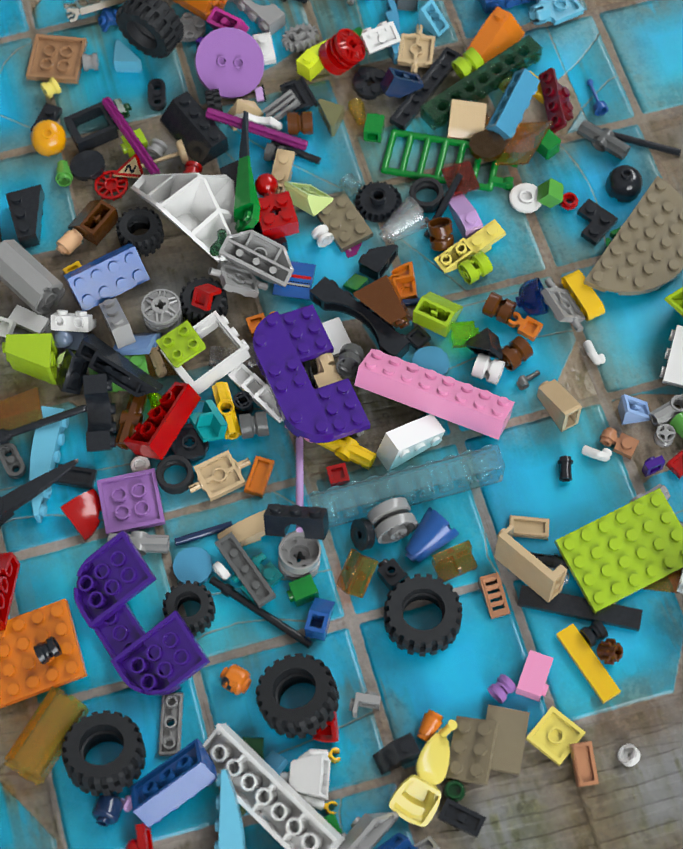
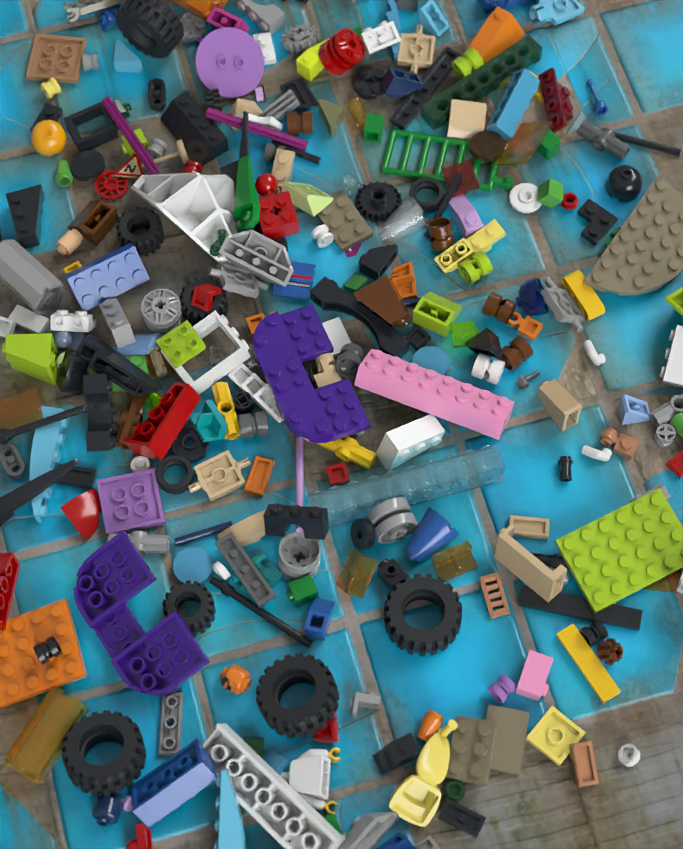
(653, 465): dark purple plate -> none

